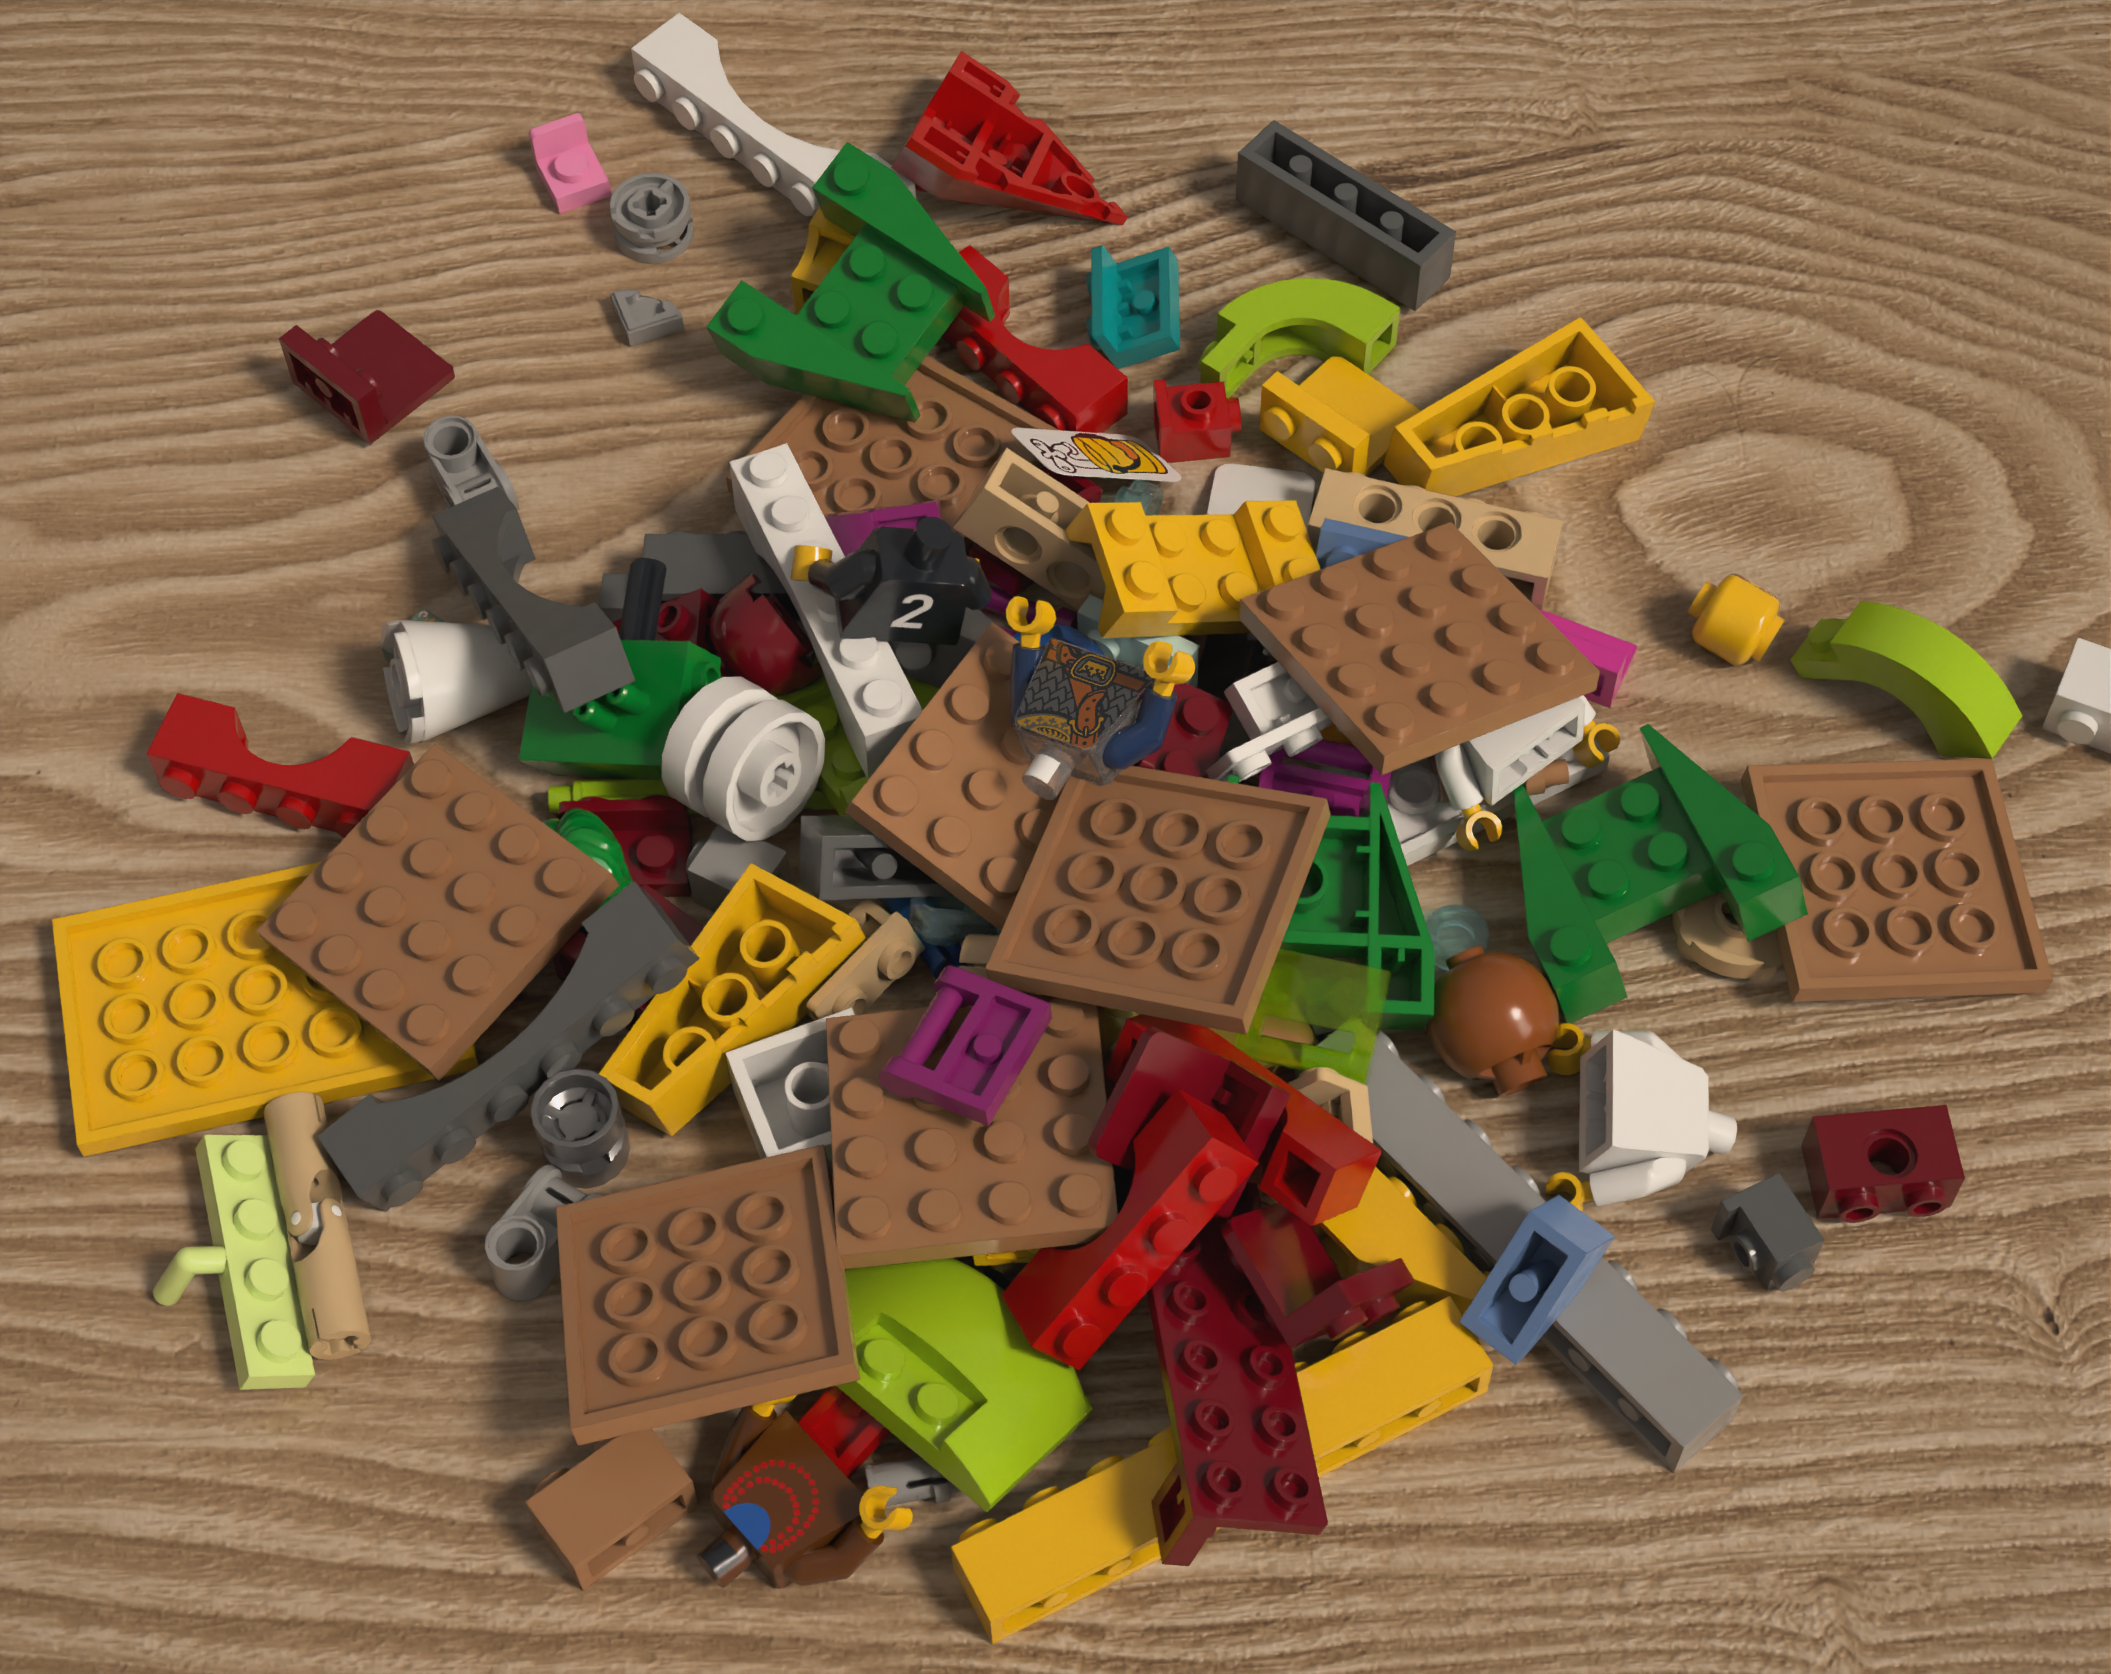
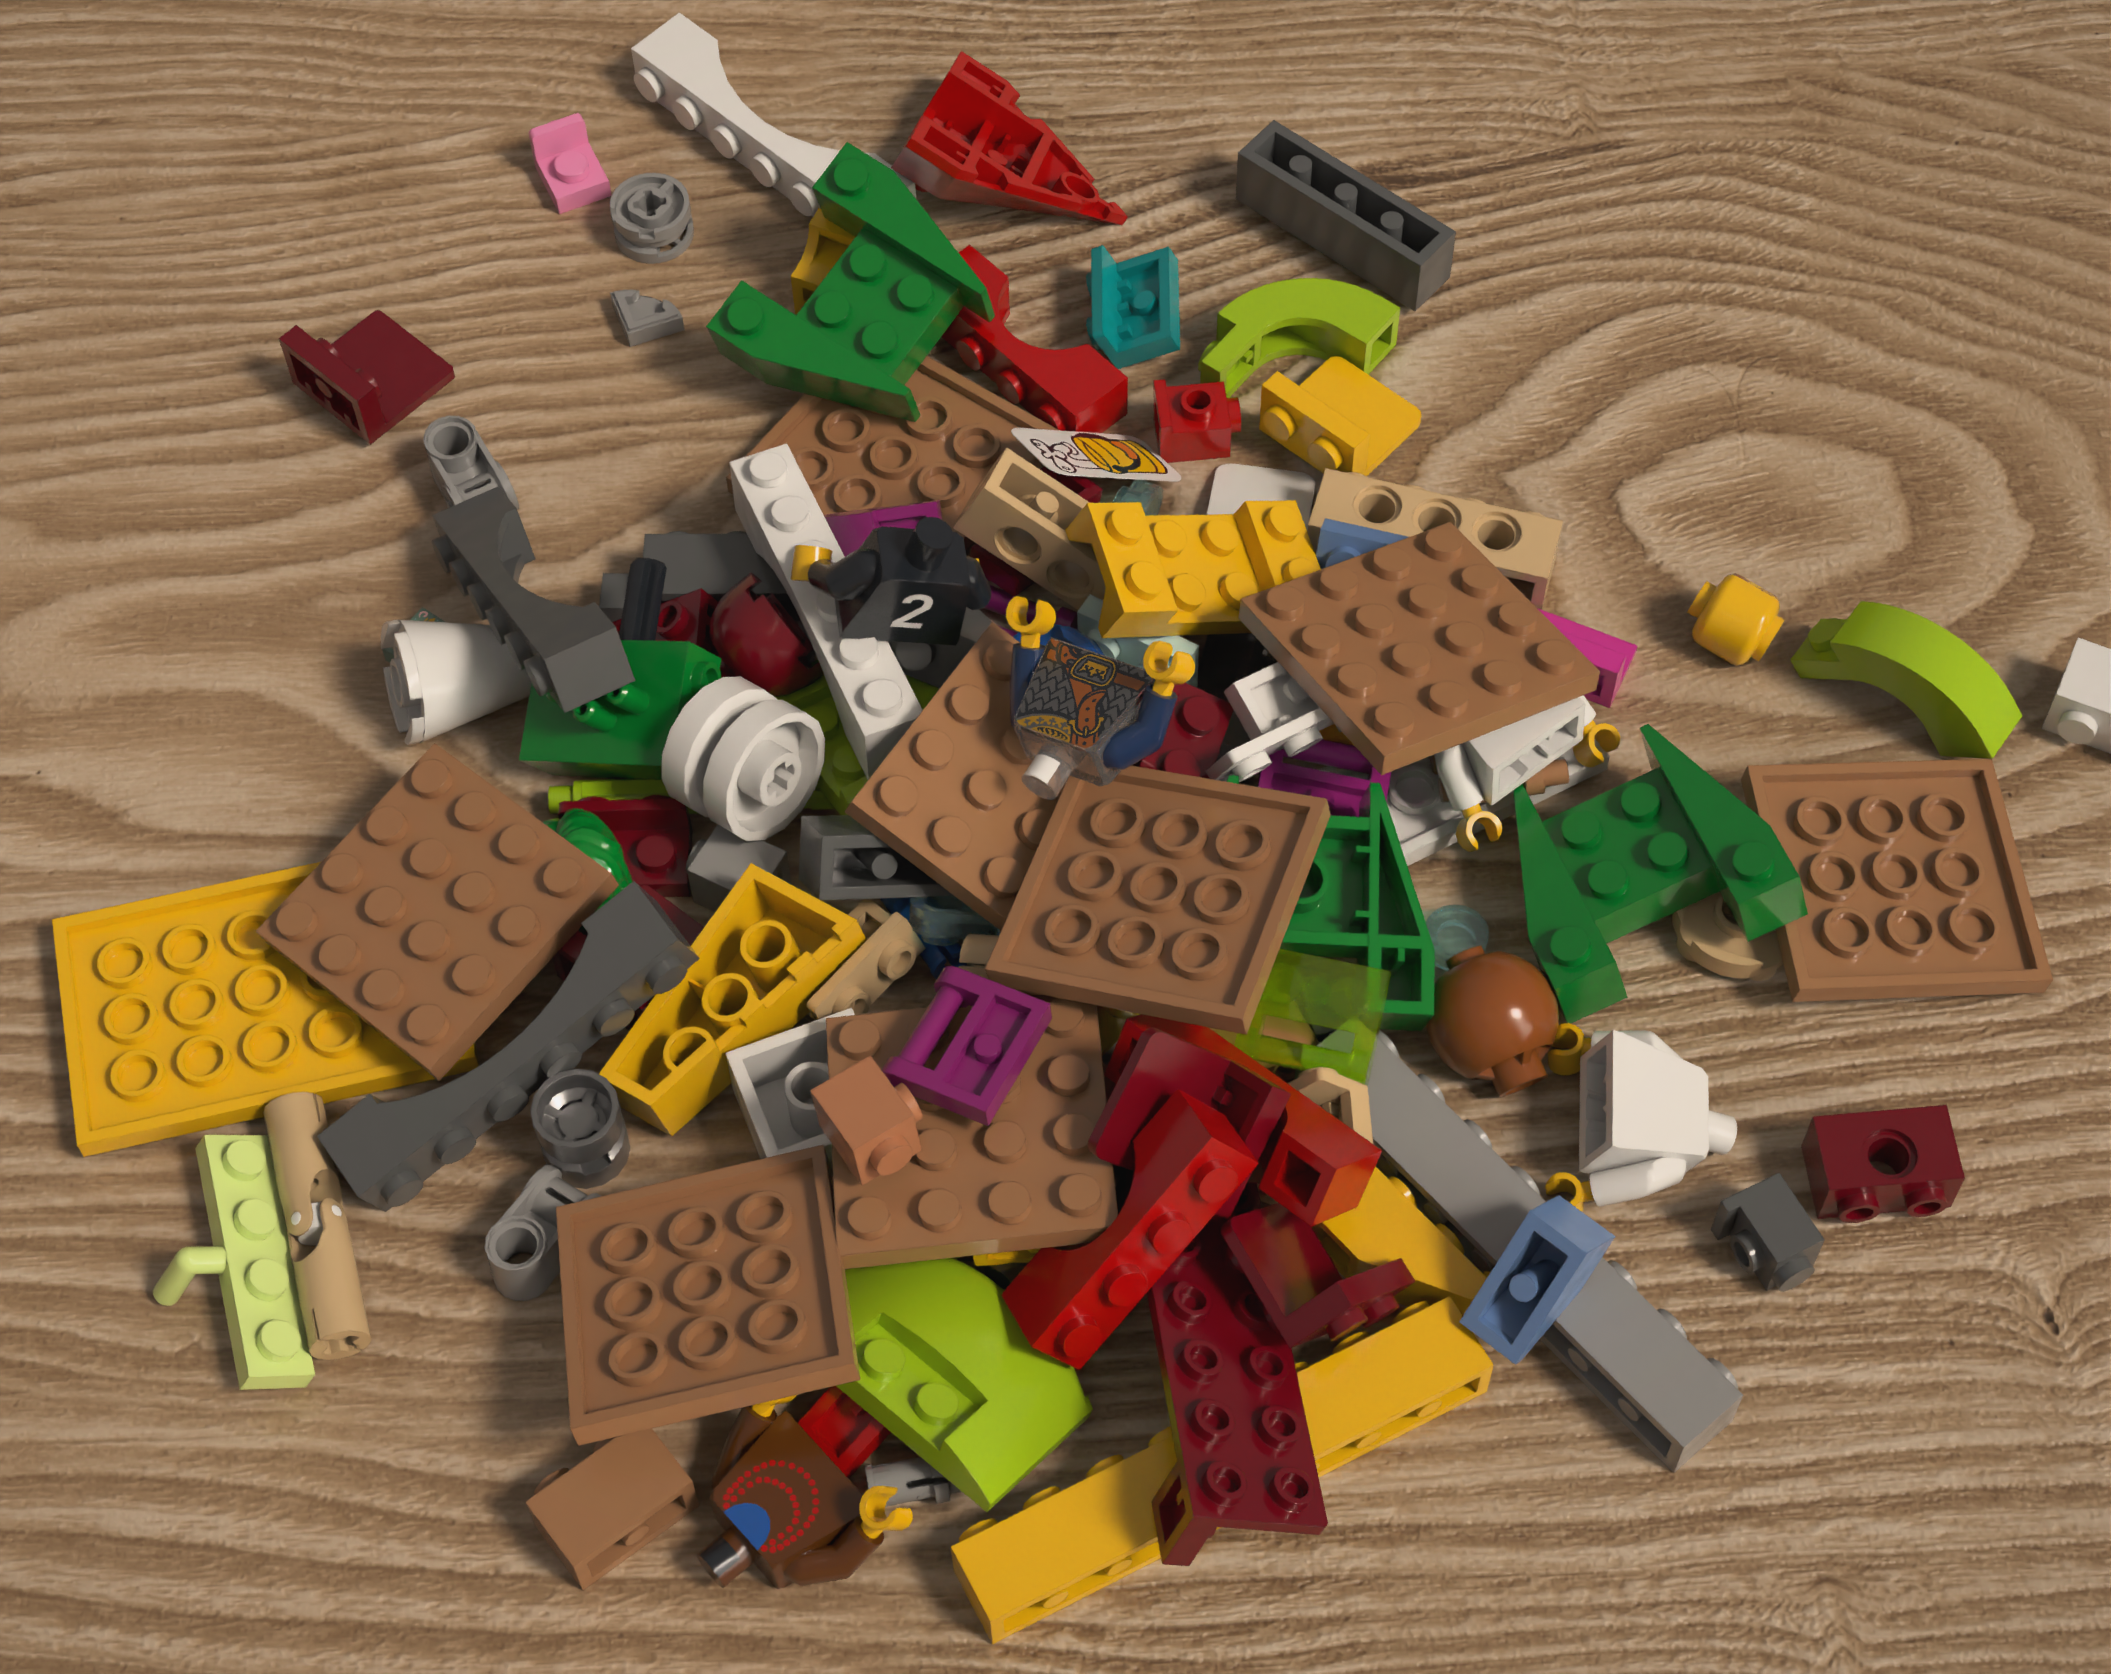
(207, 756): red arch -> none
(868, 1120): none -> nougat brick
(1522, 417): yellow wedge -> none

